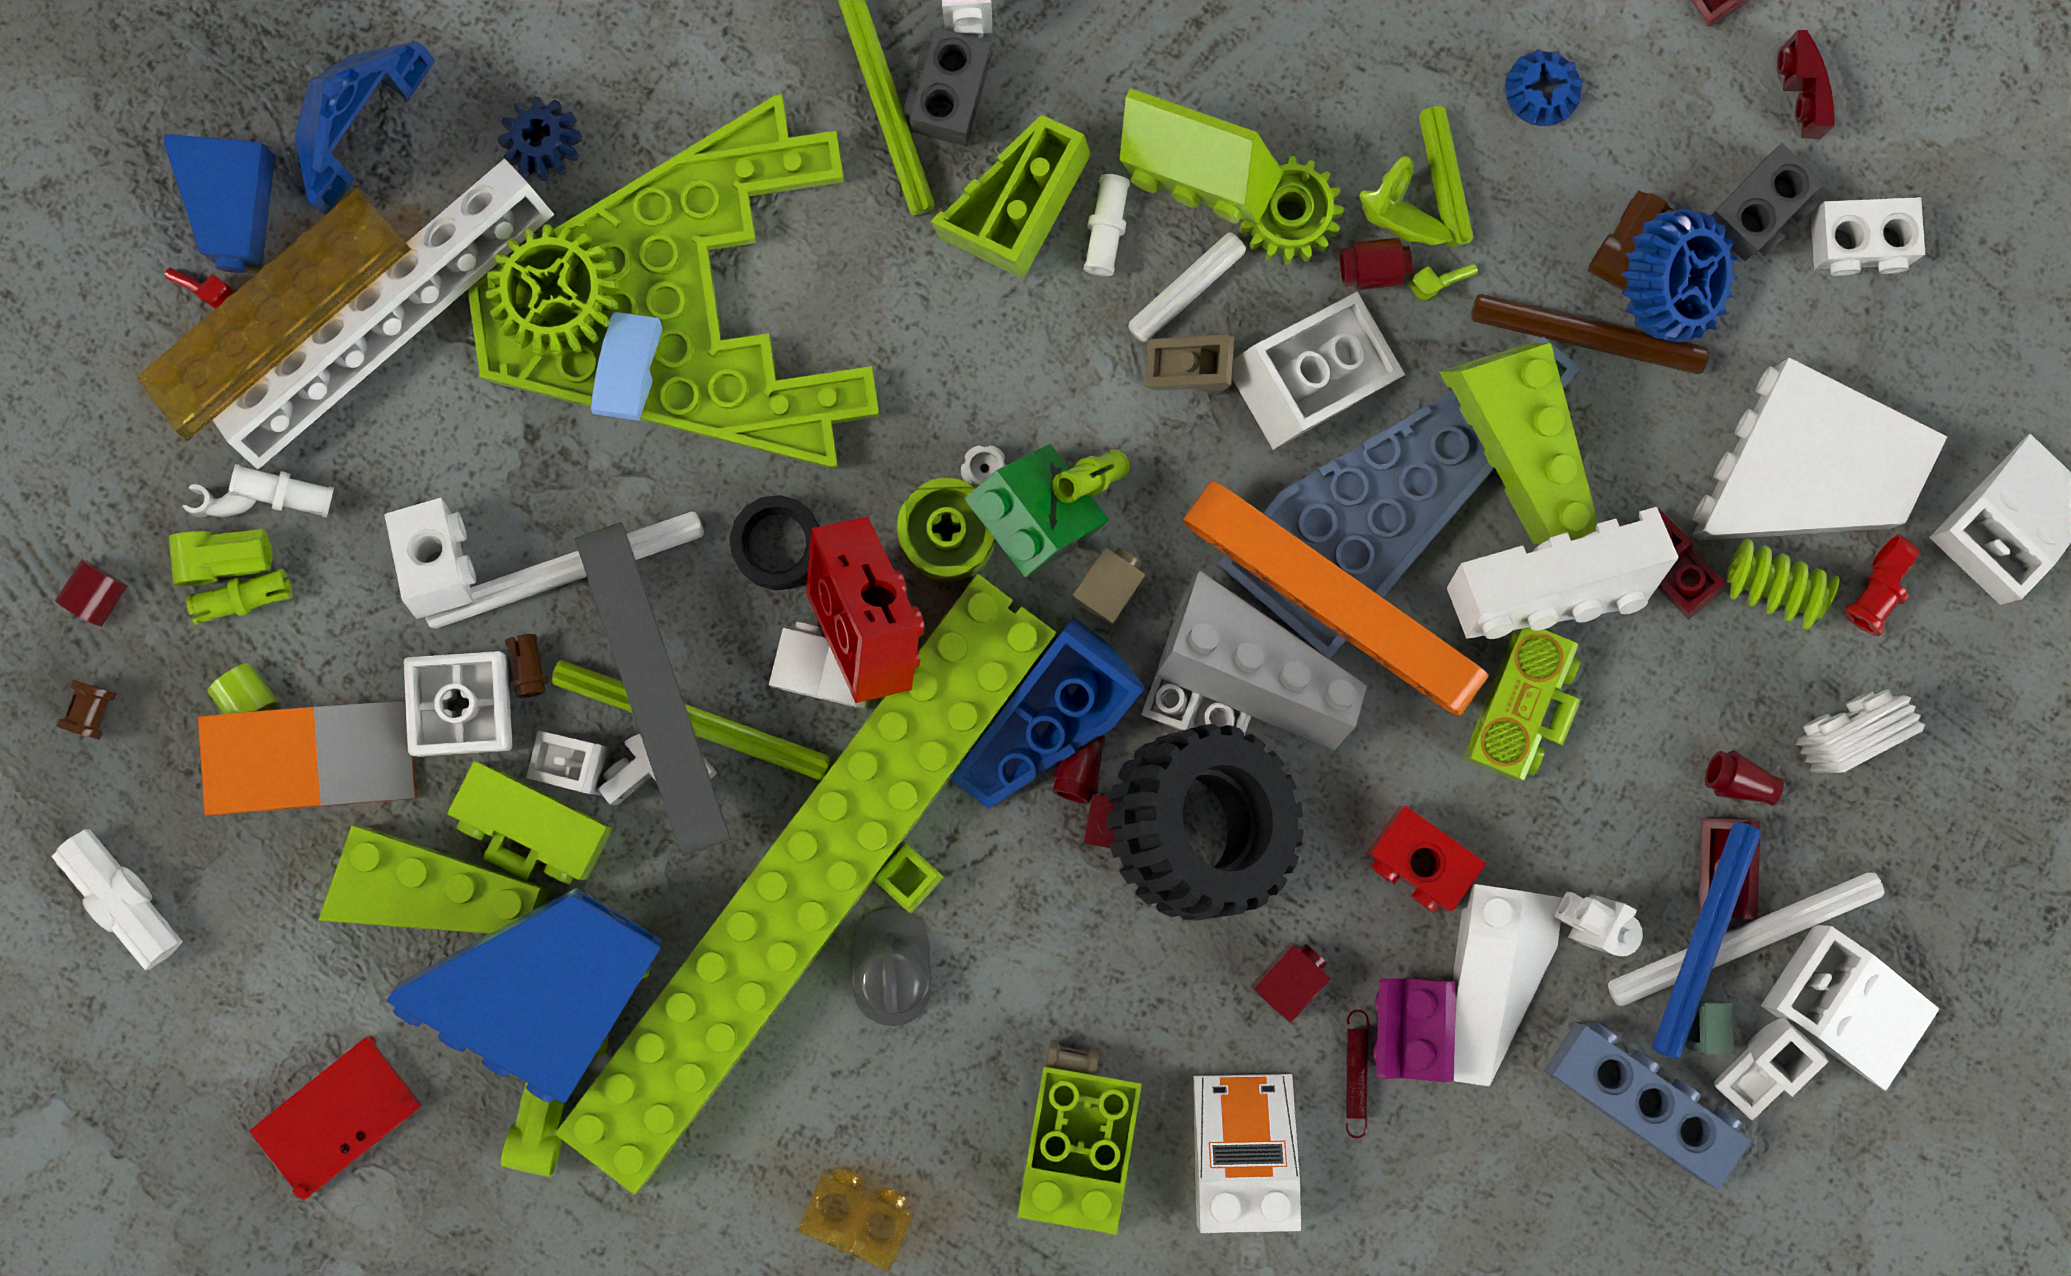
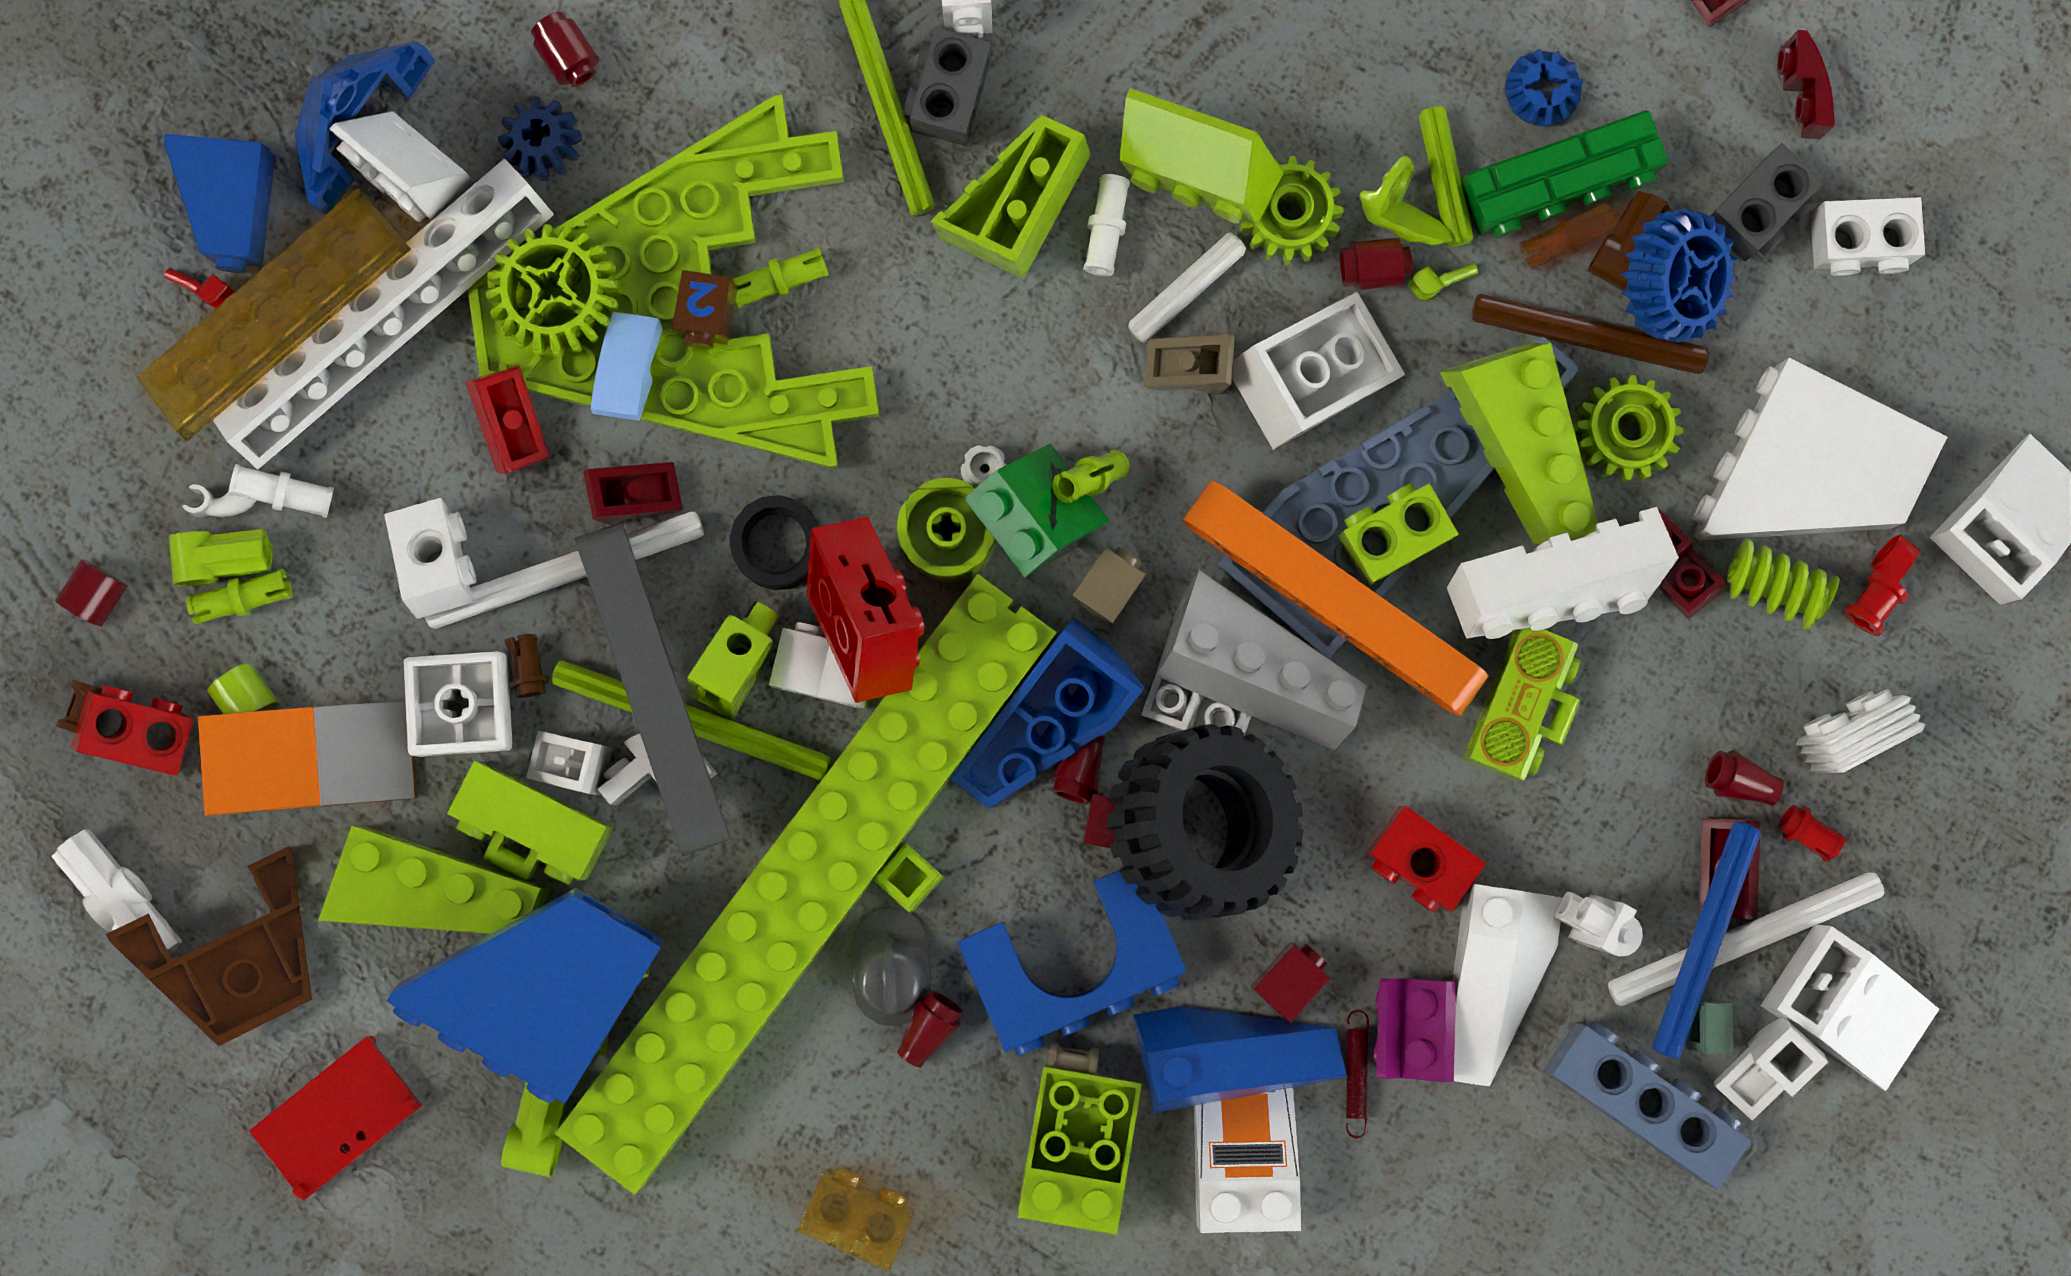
(129, 742): none -> red brick
(239, 976): none -> reddish brown wing
(402, 164): none -> white slope
(507, 420): none -> red slope
(564, 49): none -> dark red brick
(632, 491): none -> dark red slope
(704, 309): none -> reddish brown brick
(725, 679): none -> lime torso
(780, 277): none -> lime pin
(929, 1027): none -> dark red cone
(1026, 1012): none -> blue arch
(1220, 1056): none -> blue wedge
(1402, 543): none -> lime brick
(1563, 174): none -> green brick
(1569, 235): none -> clear orange axle
(1650, 414): none -> lime gear
(1810, 832): none -> red pin

